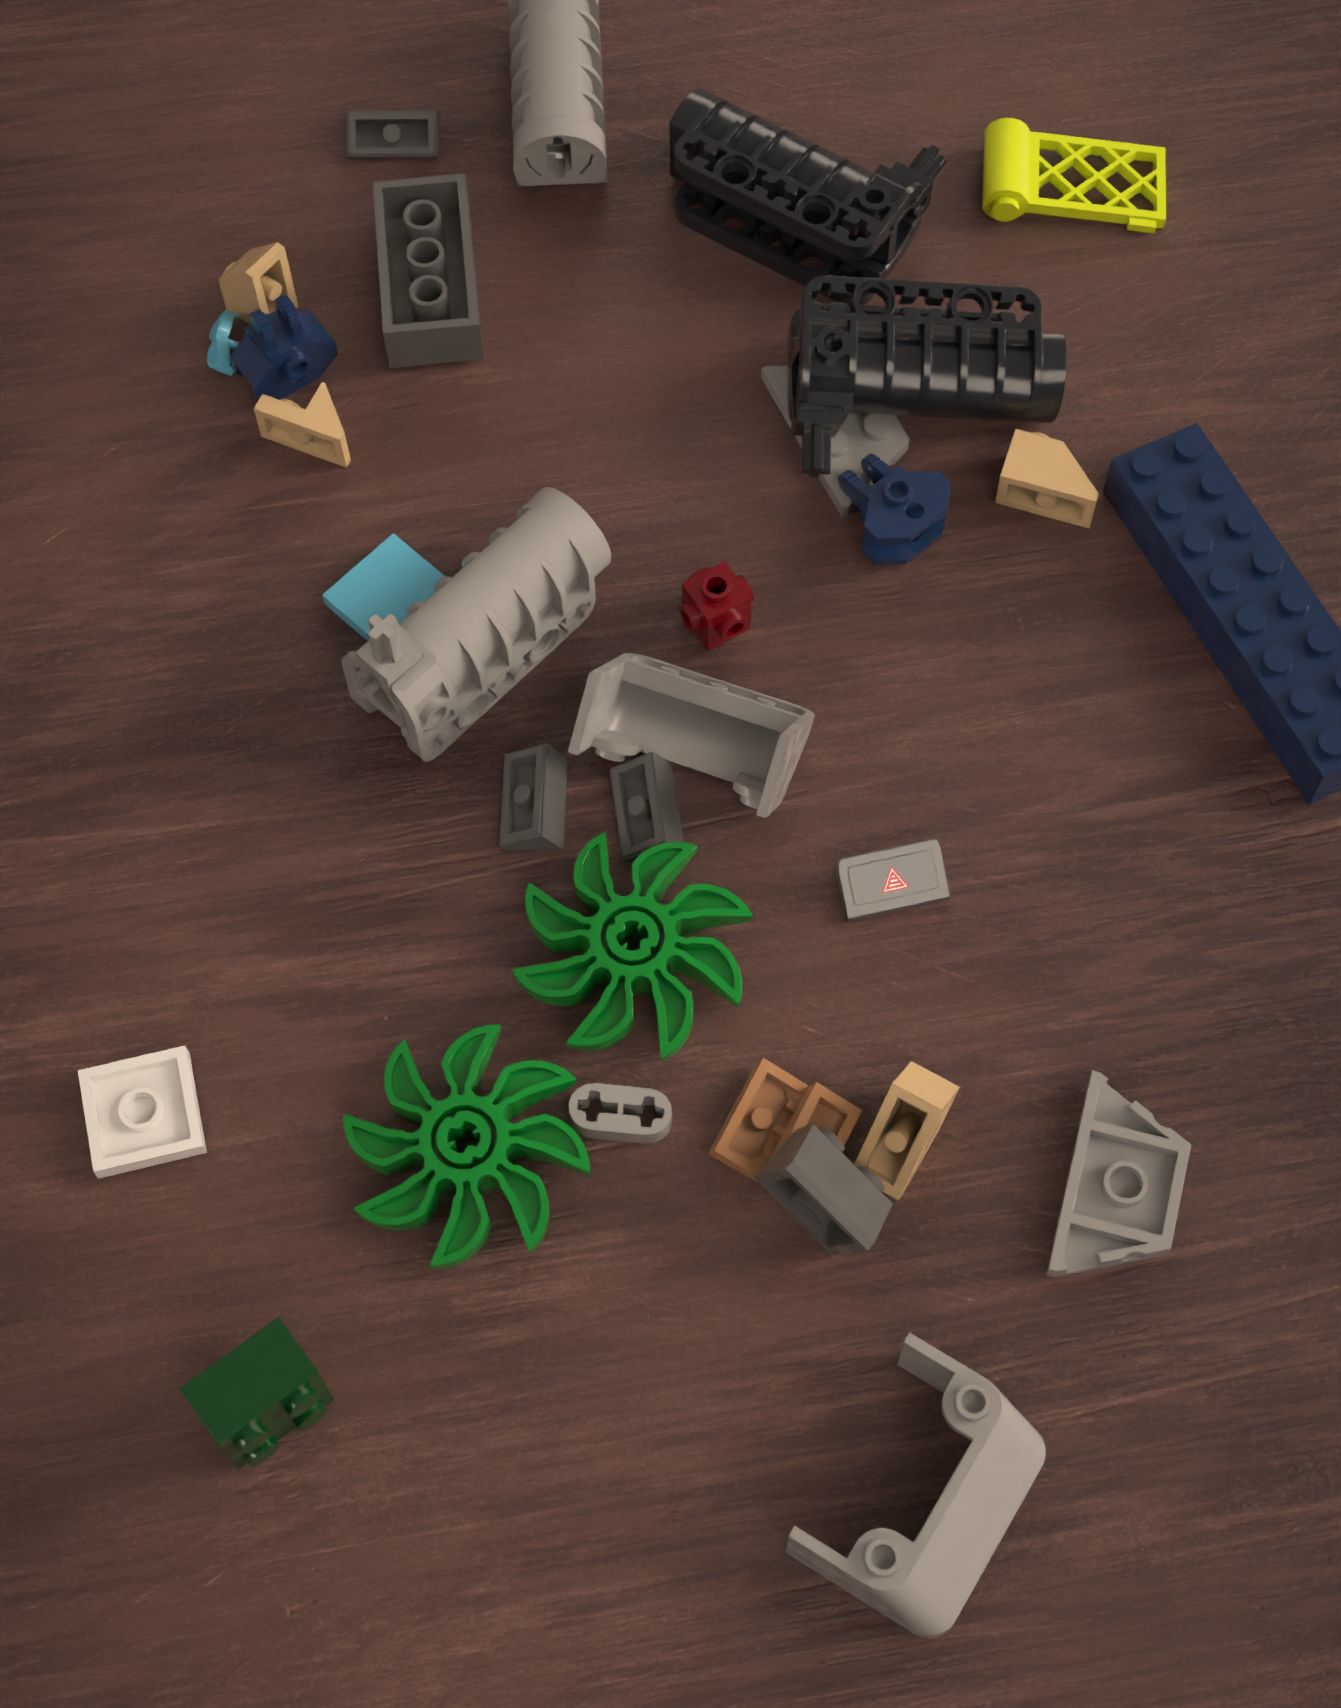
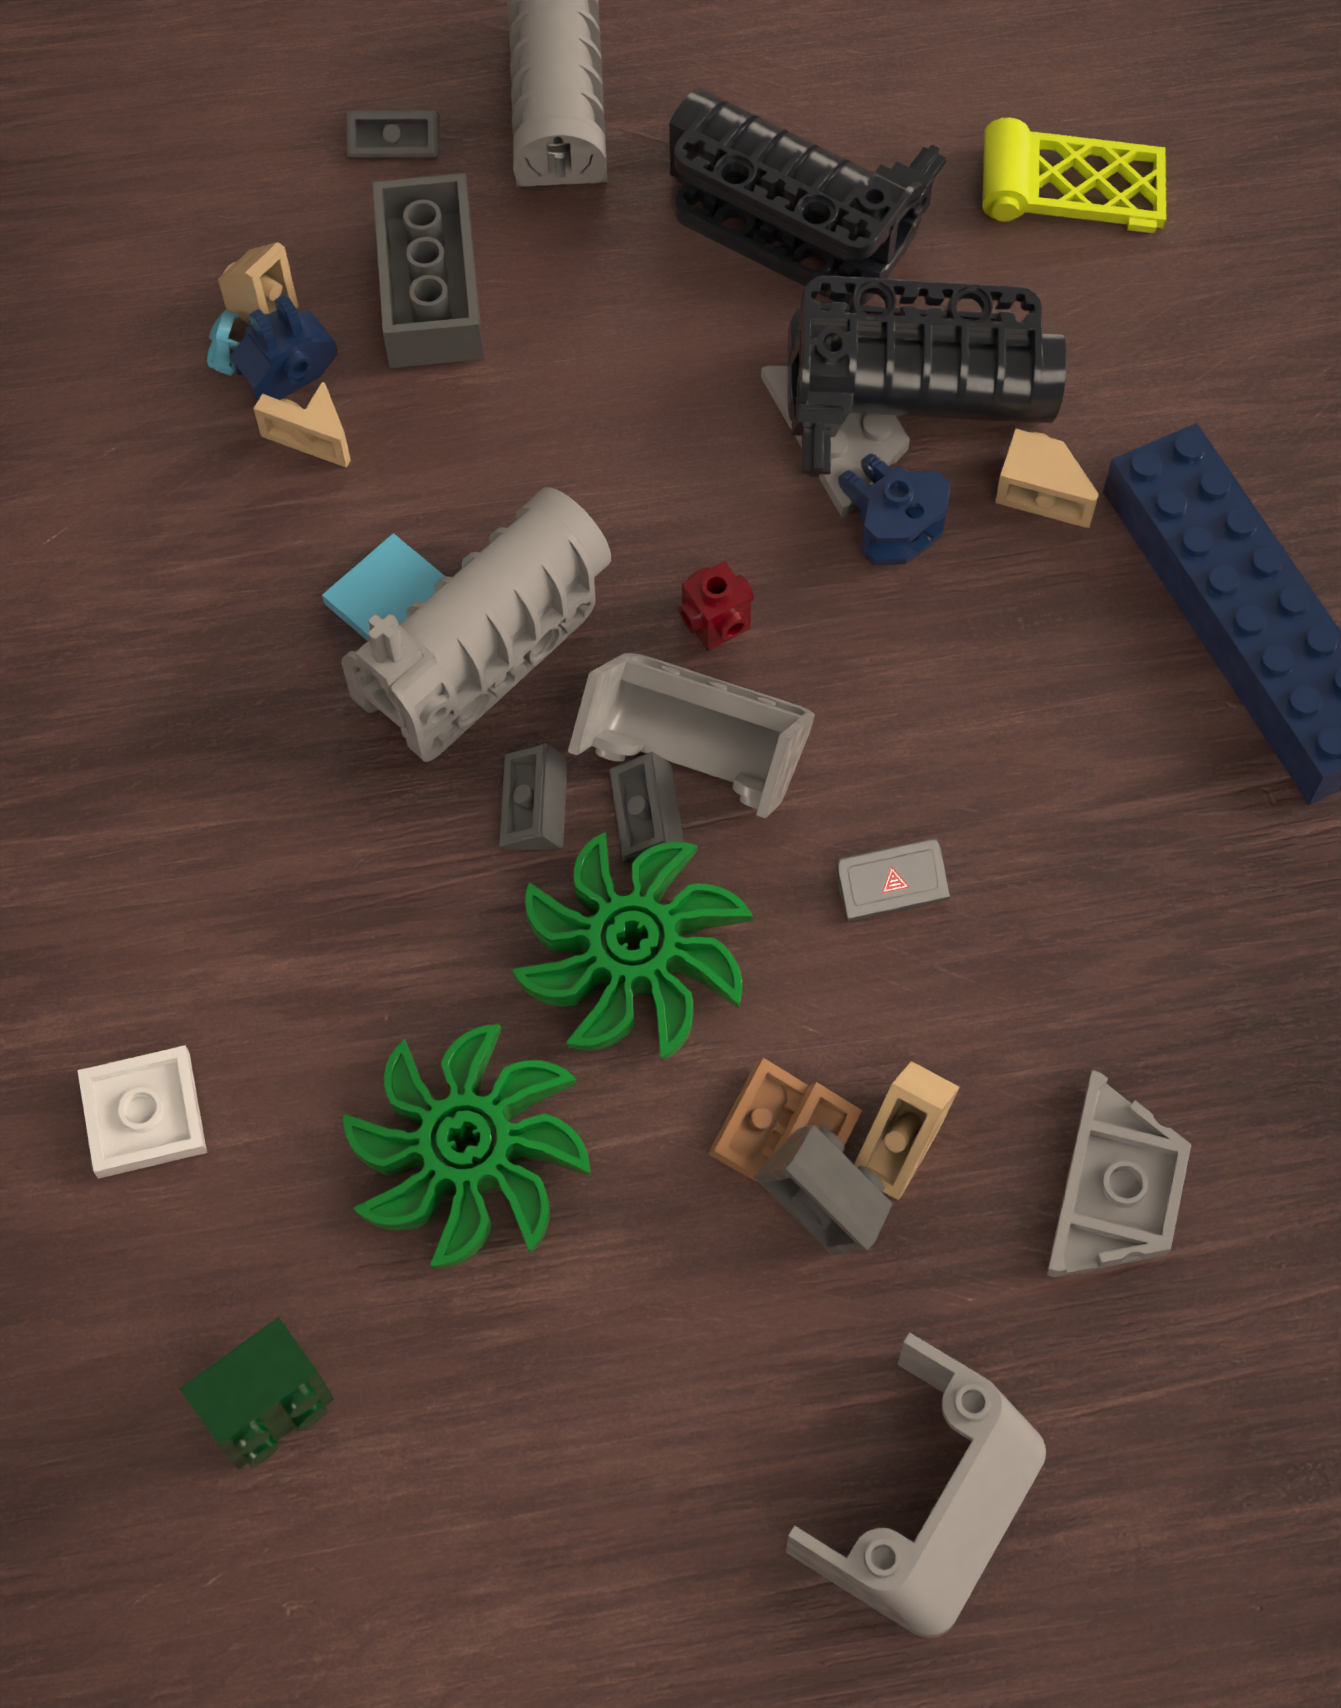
(620, 1100): light grey beam -> none

